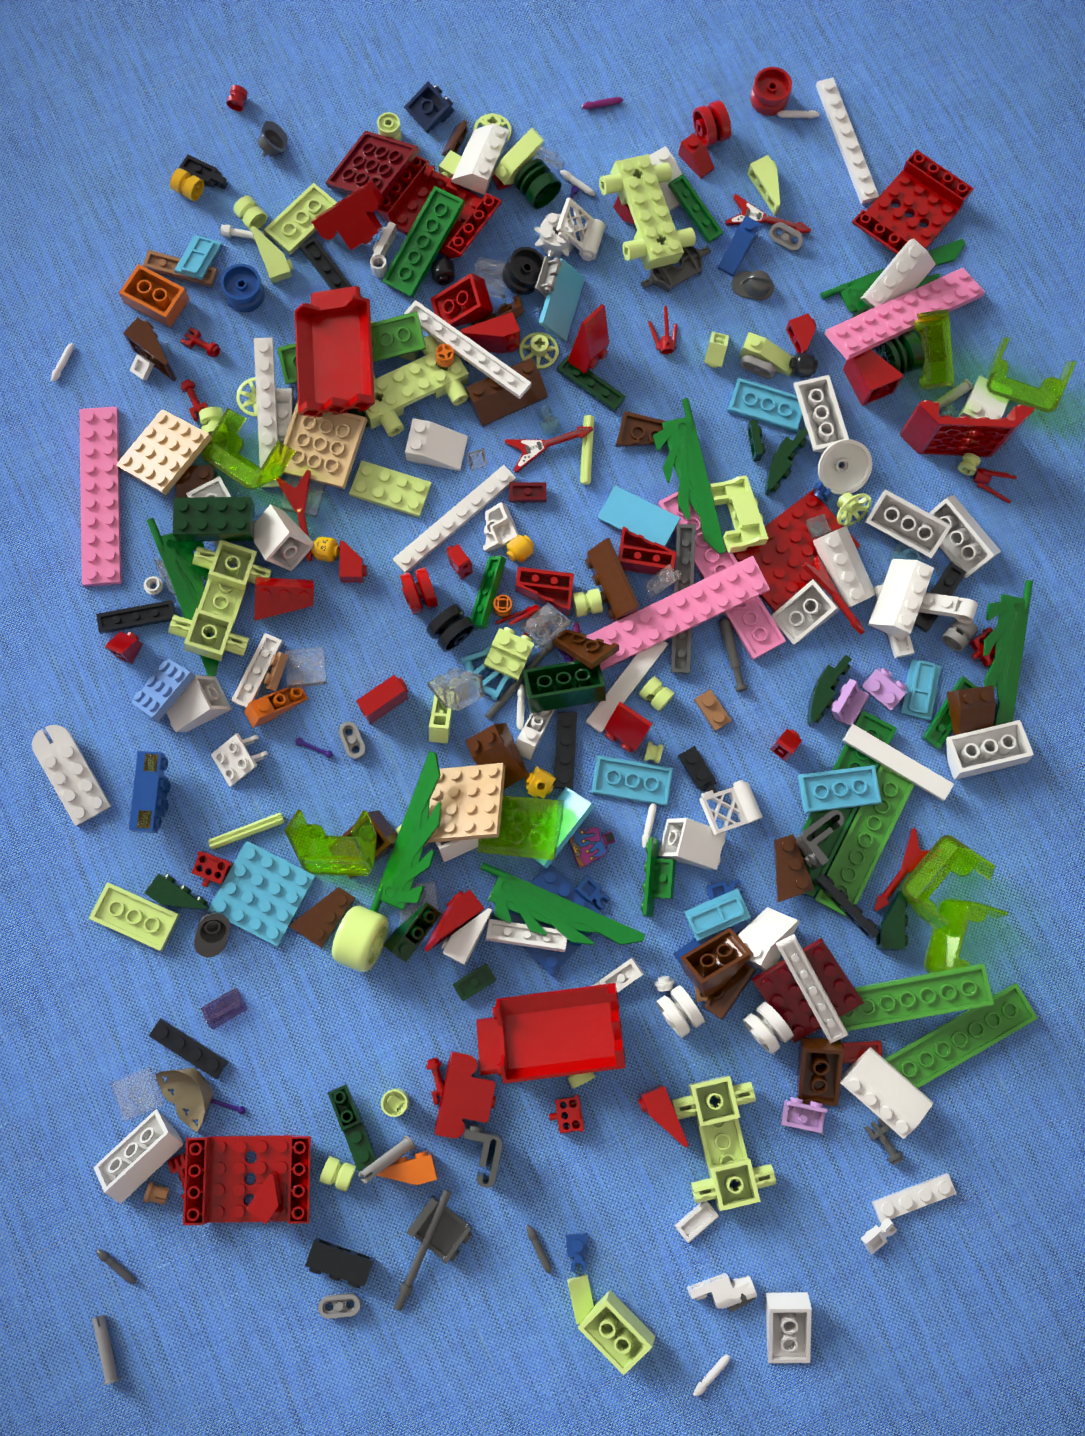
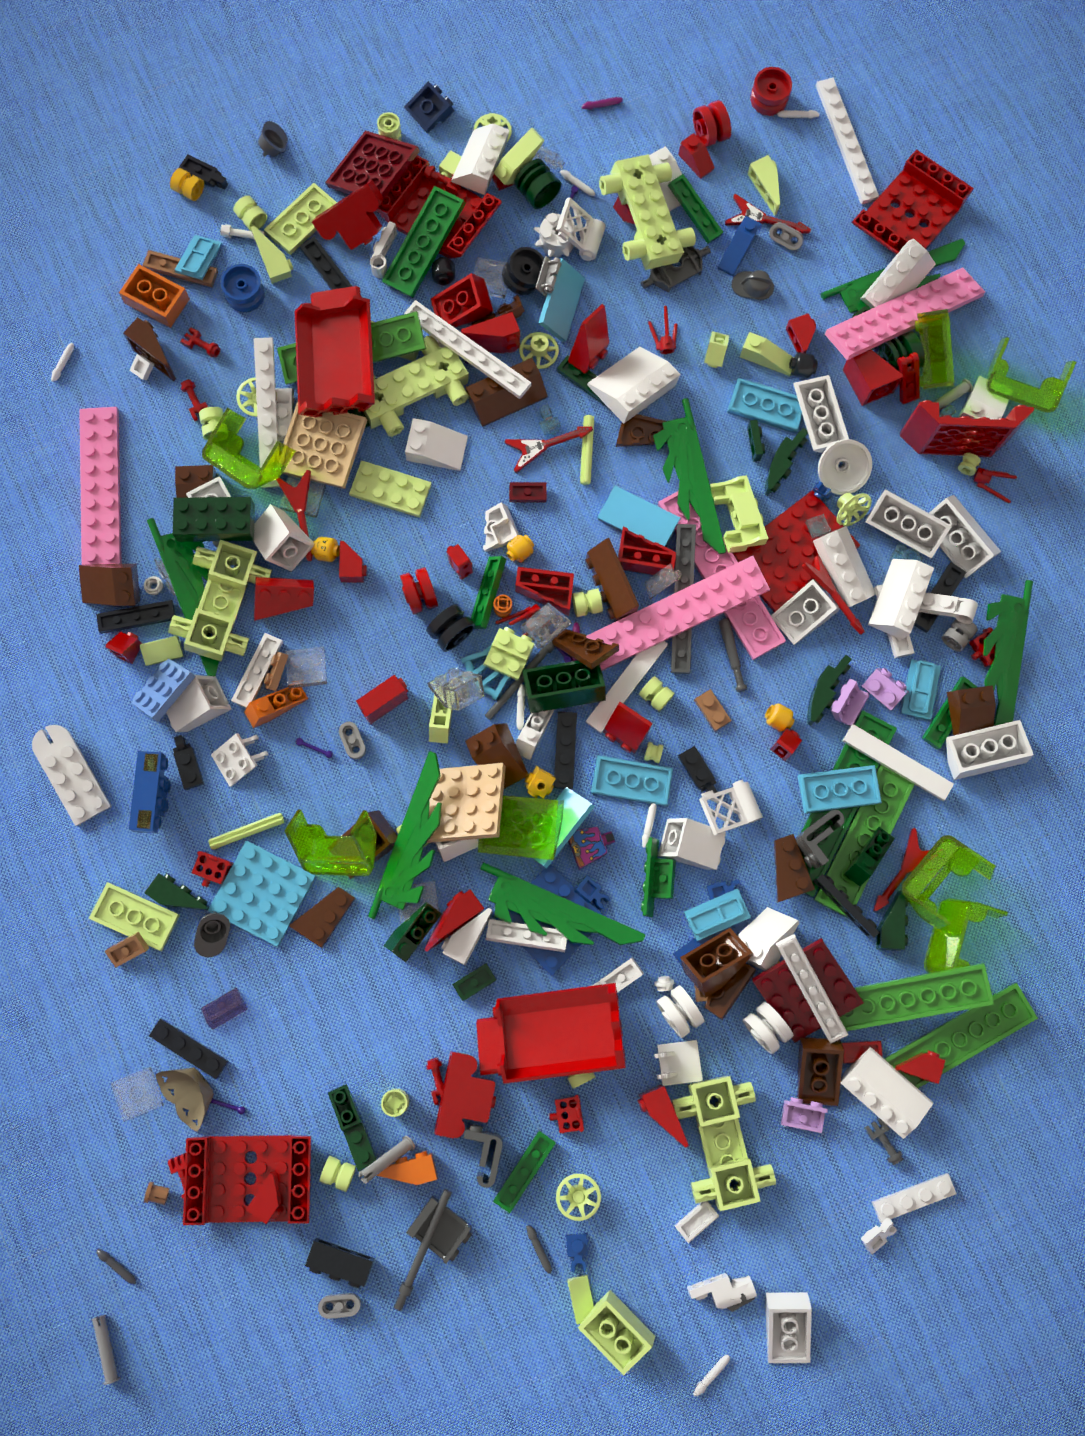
(109, 584): none -> reddish brown slope
(126, 949): none -> medium nougat plate
(138, 1156): white slope -> none
(161, 650): none -> yellowish green slope
(164, 451): plate -> none
(187, 764): none -> black hinge
(237, 97): red wheel -> none
(360, 938): yellowish green wheel -> none
(448, 352): orange wheel -> none
(454, 519): white plate -> none
(456, 138): reddish brown slope -> none
(477, 459): clear slope -> none
(524, 1171): none -> green plate
(578, 1197): none -> yellowish green wheel
(634, 383): none -> white slope
(679, 1063): none -> white plate
(756, 366): light grey plate -> none
(779, 717): none -> yellow head
(869, 857): none -> dark green slope
(910, 383): none -> red plate
(923, 1066): none -> red slope

